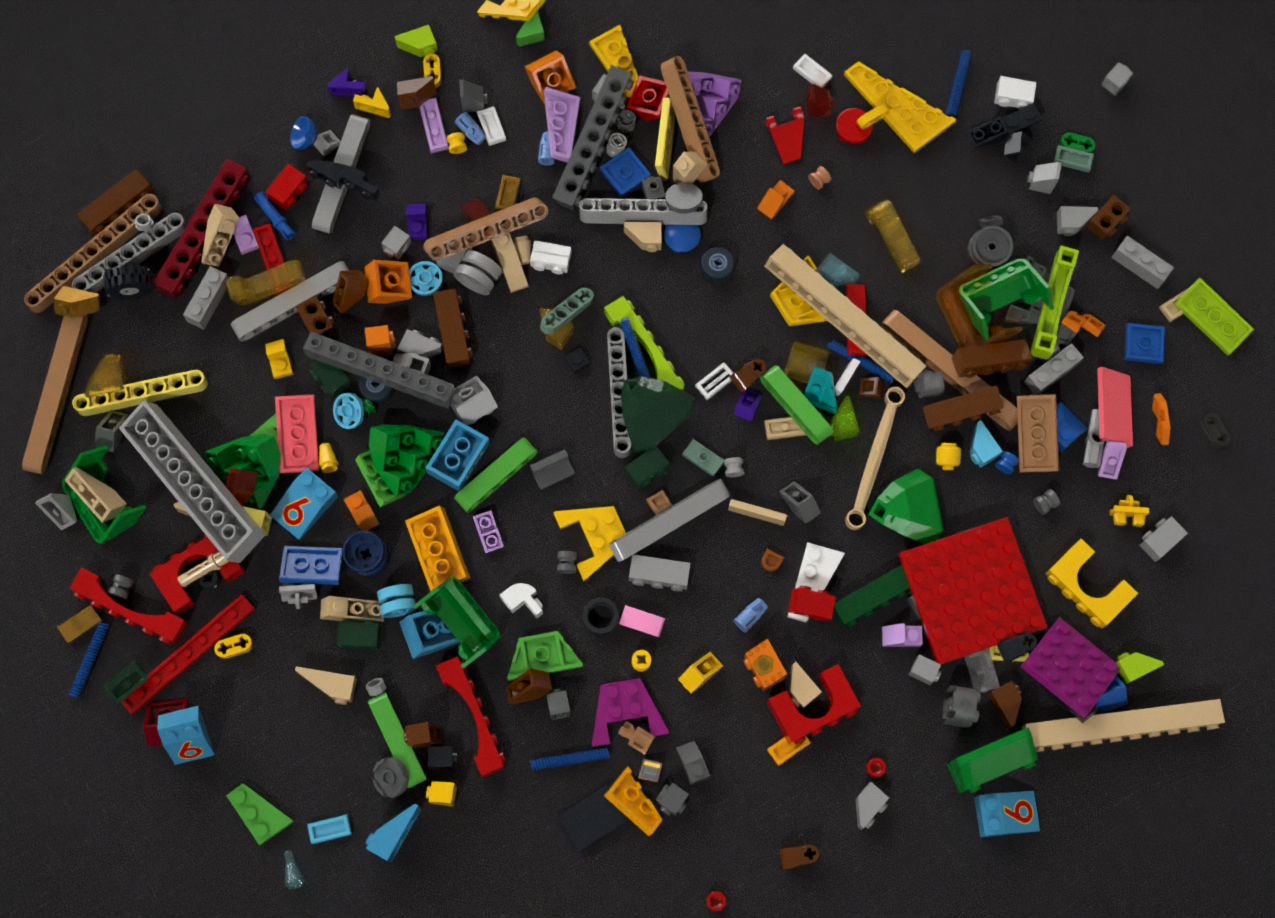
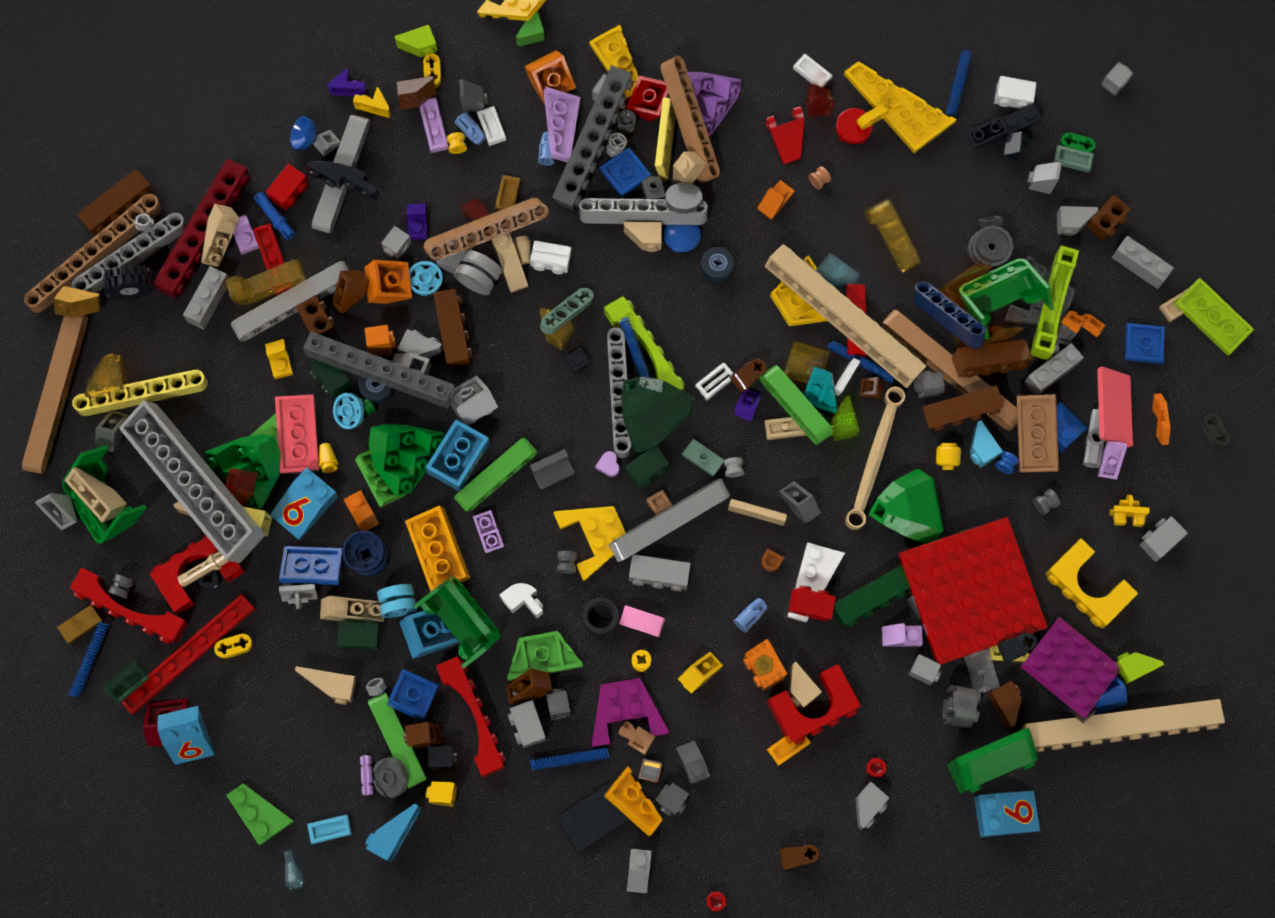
(366, 775): none -> lavender axle
(412, 695): none -> blue plate
(527, 724): none -> light grey brick
(608, 464): none -> lavender tile
(639, 871): none -> light grey slope
(949, 314): none -> dark blue beam

